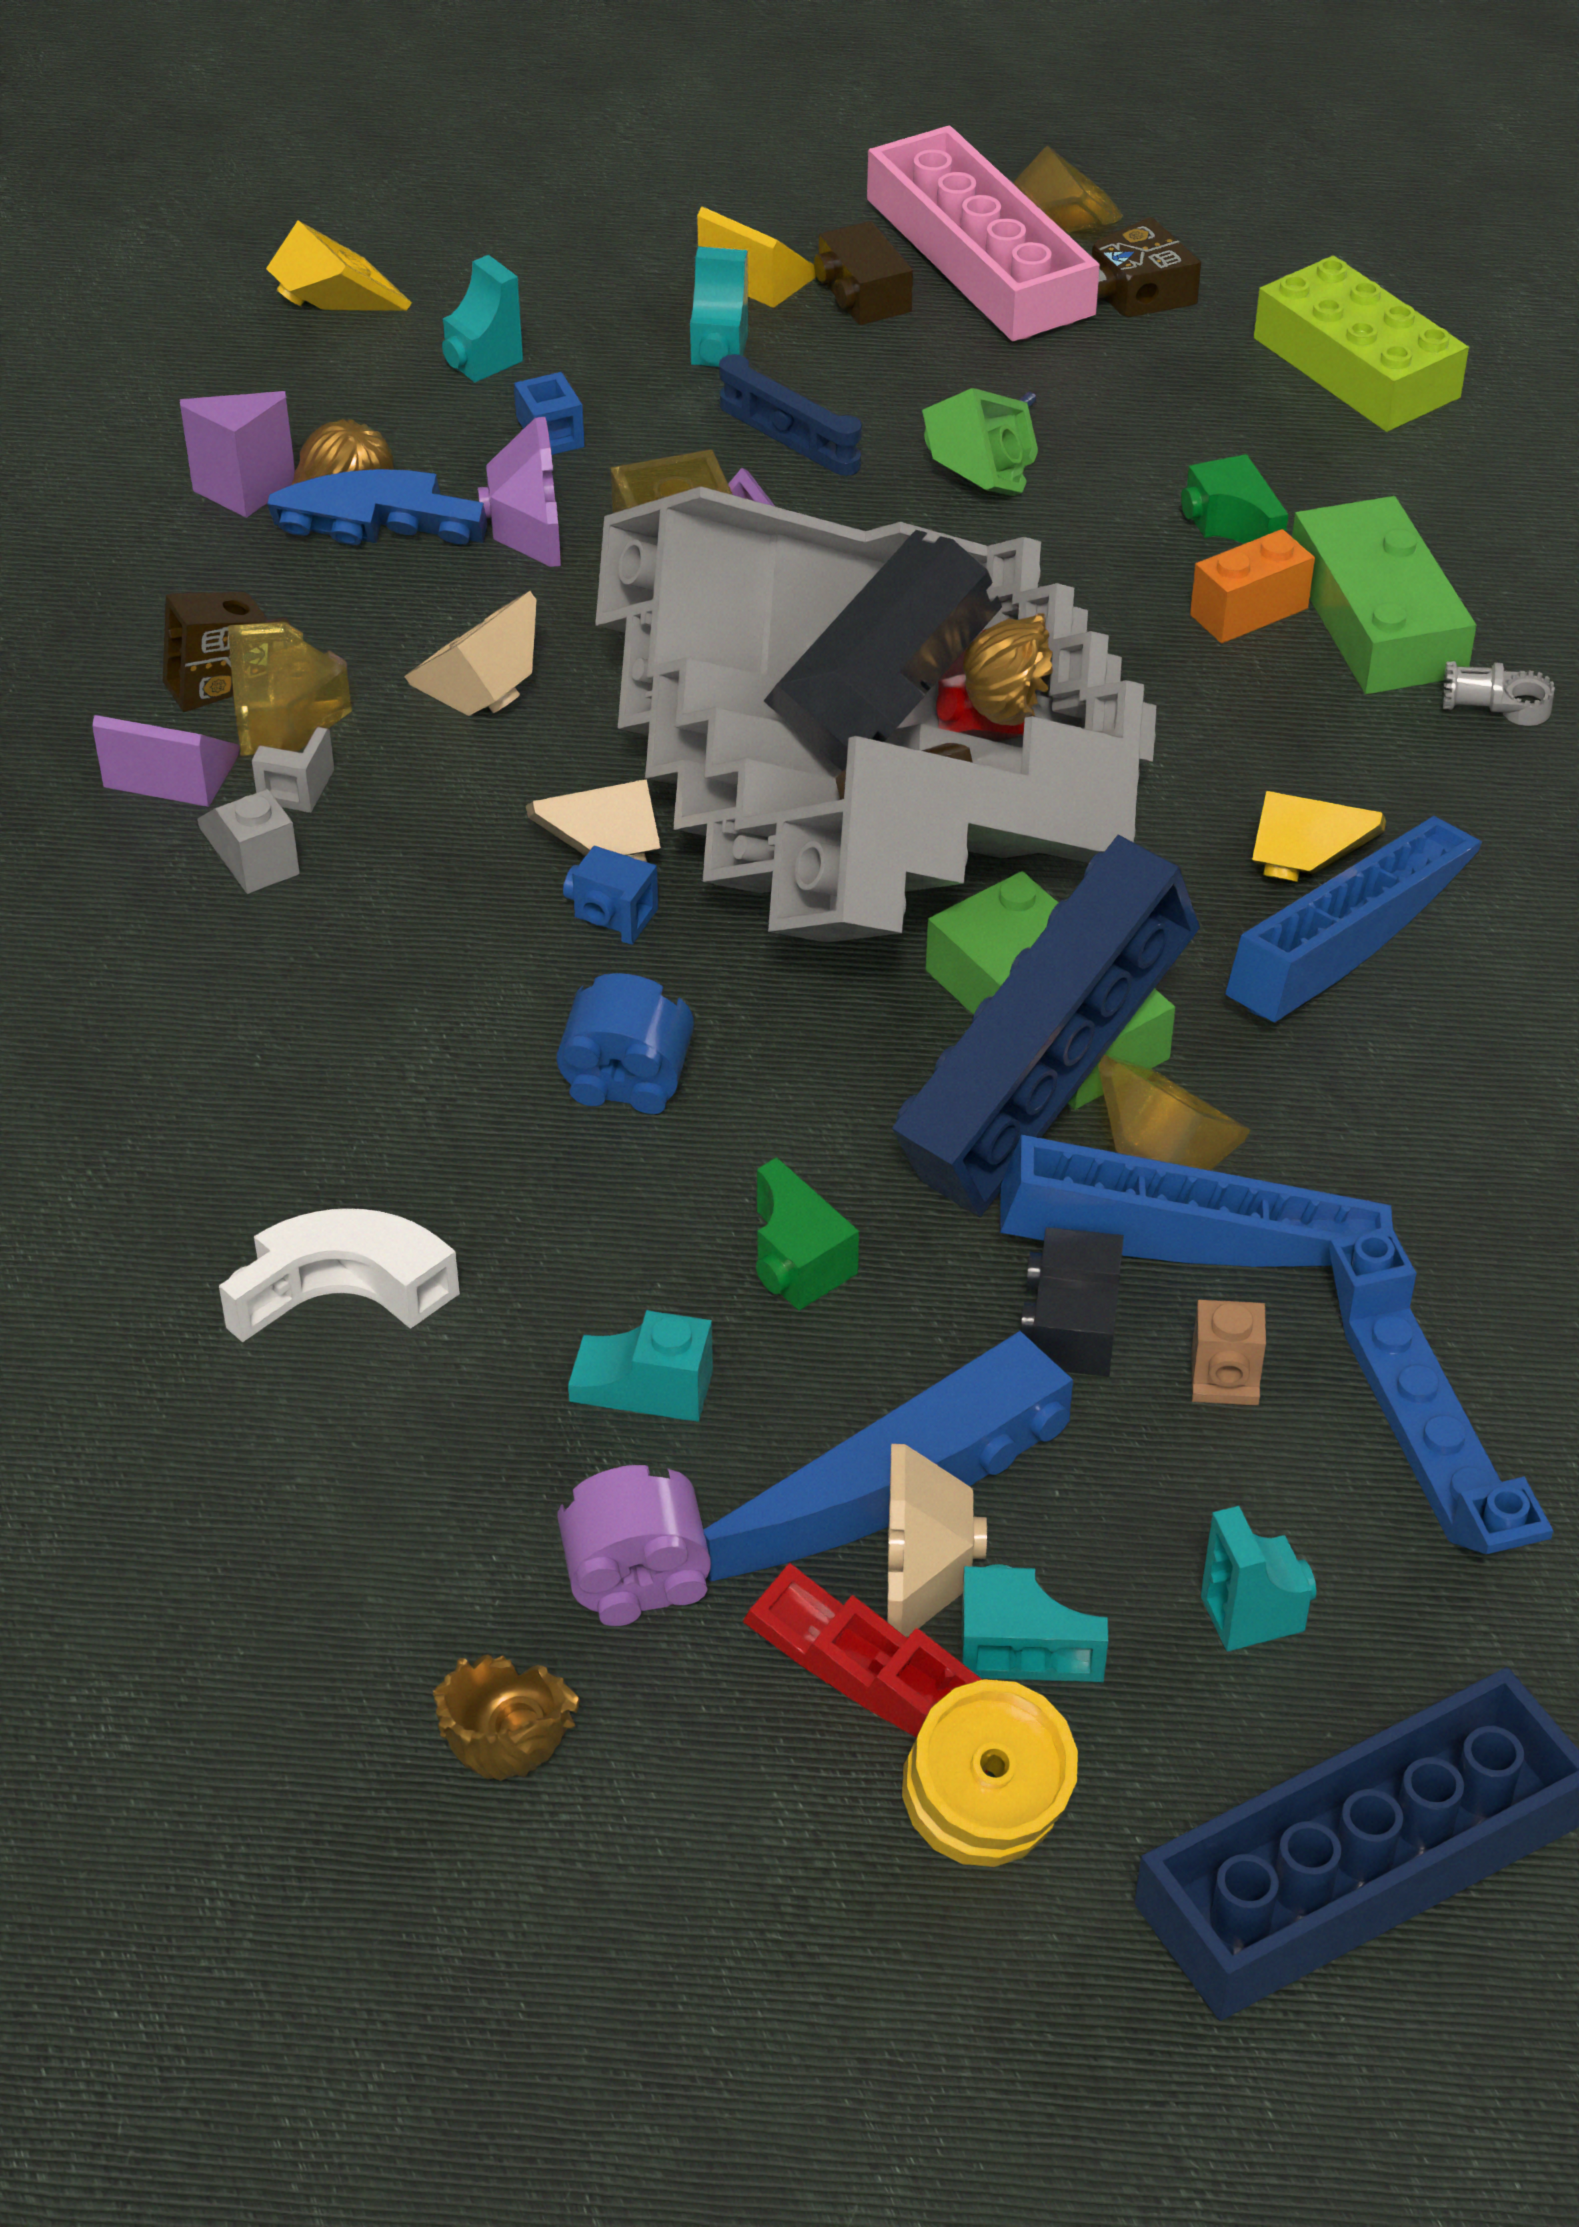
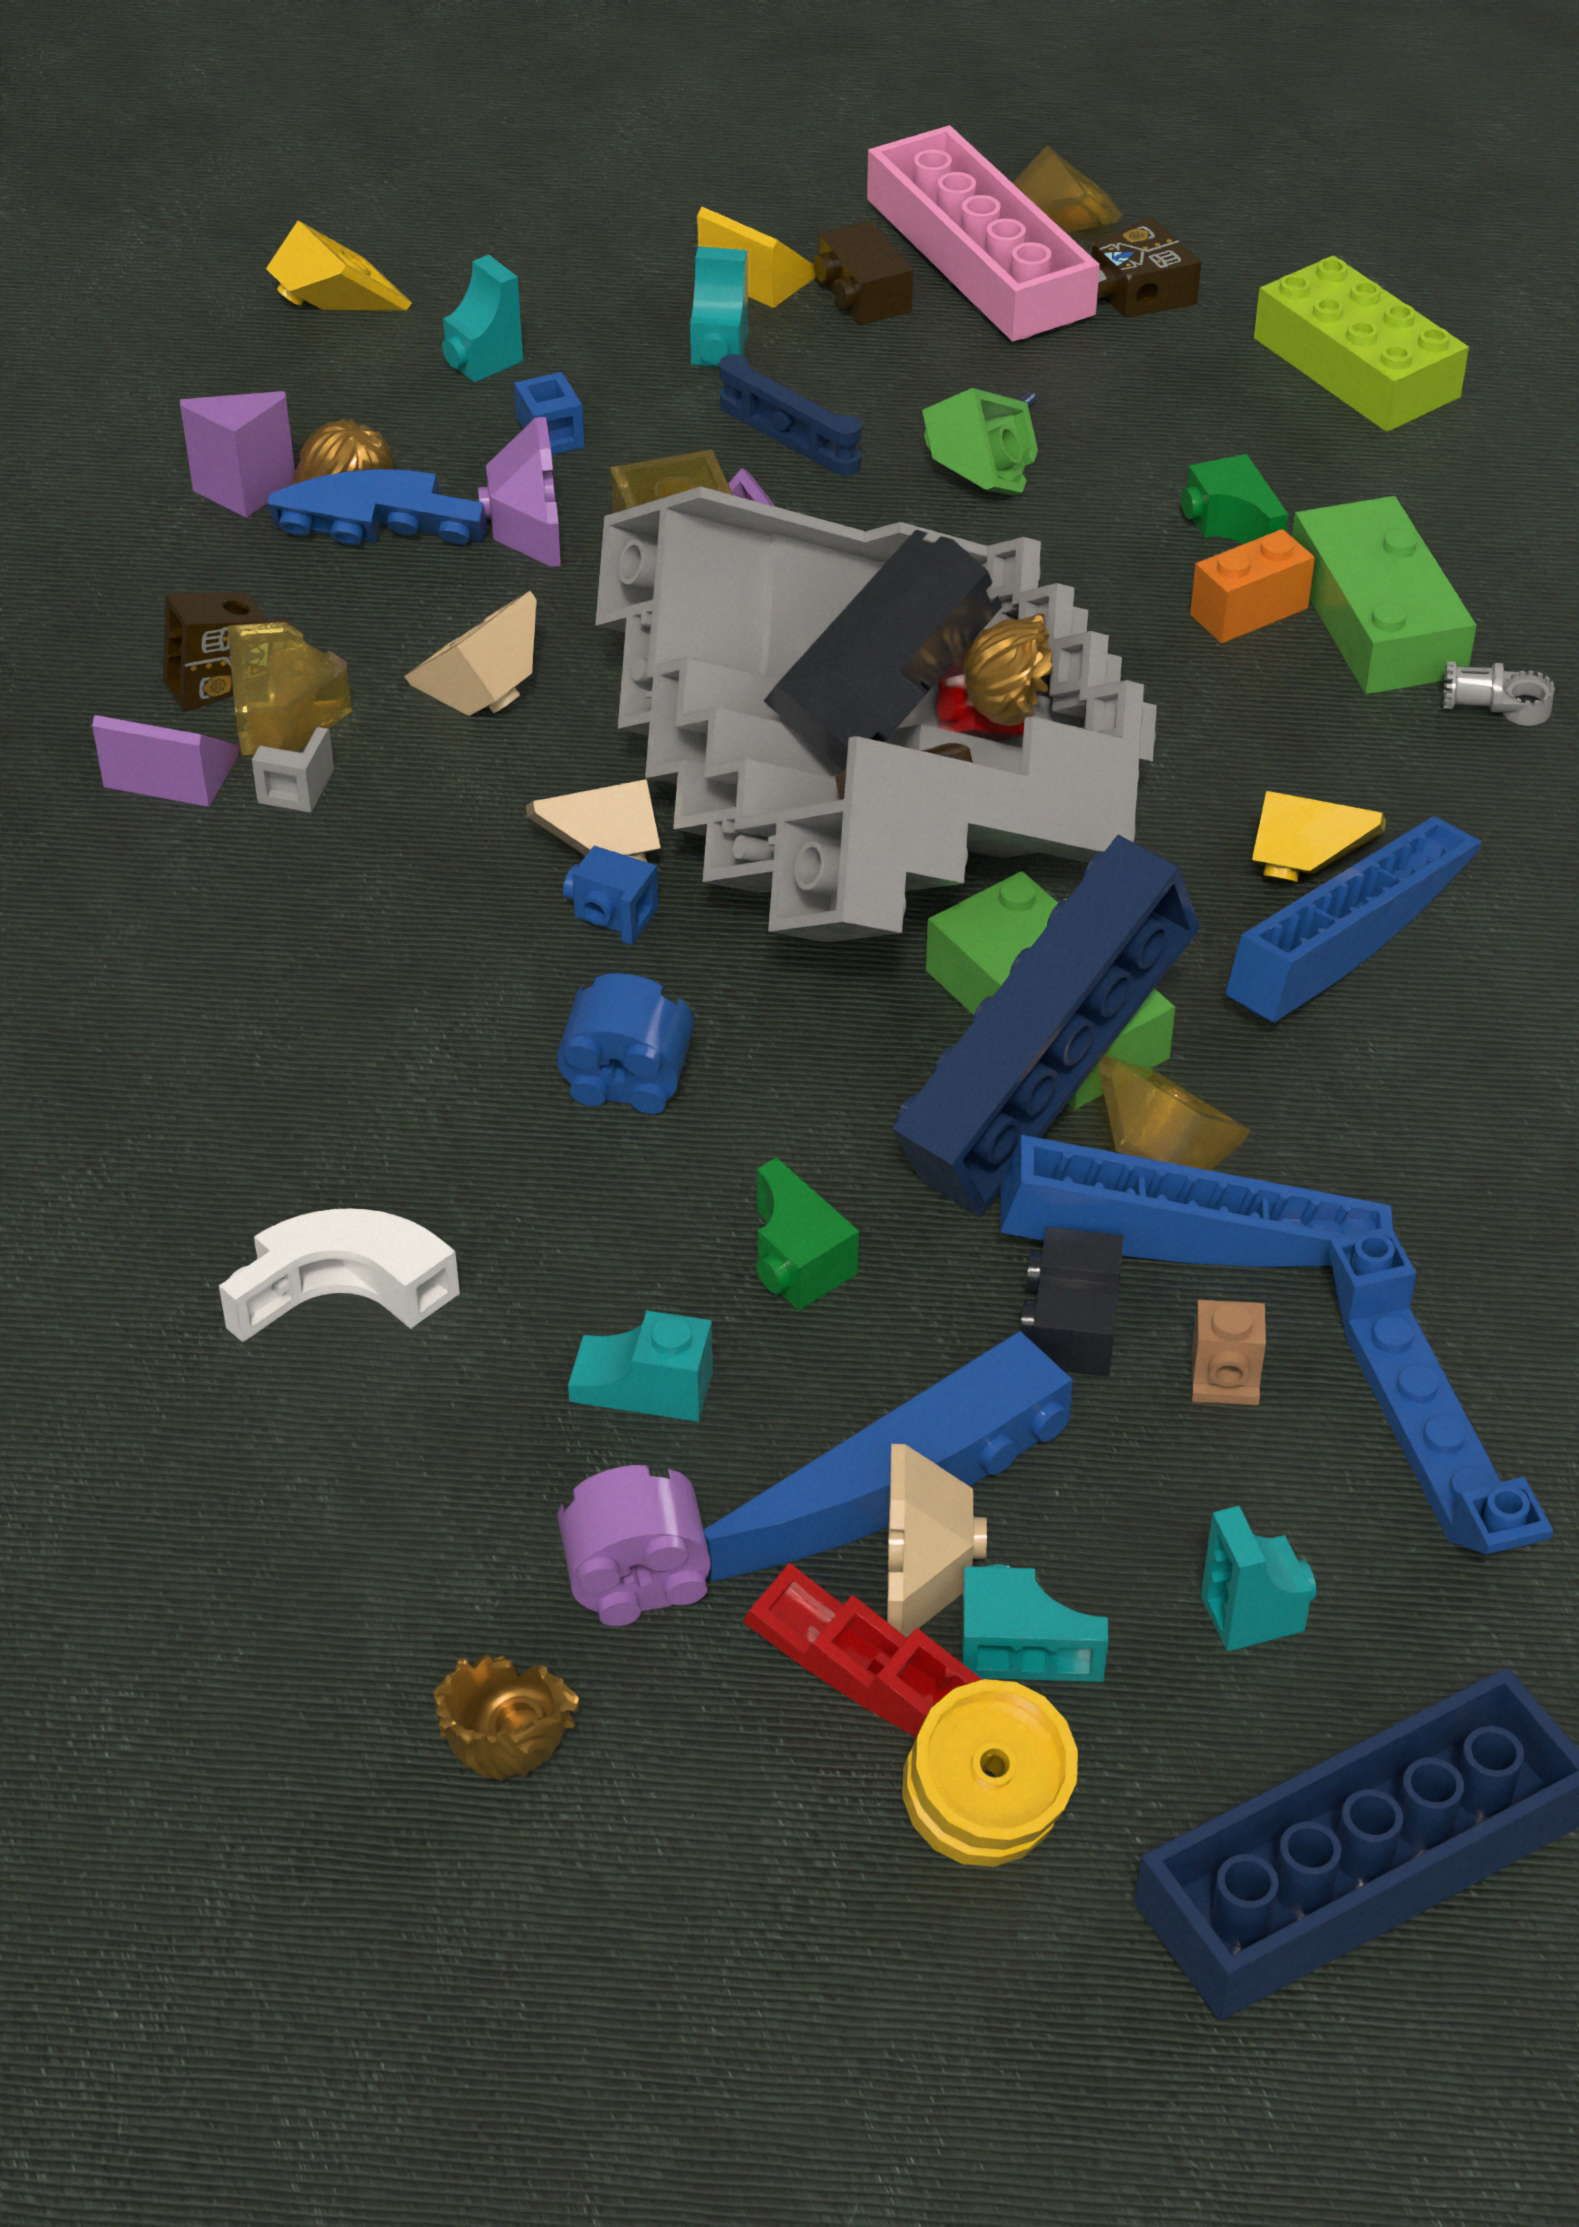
(253, 840): light grey slope -> none

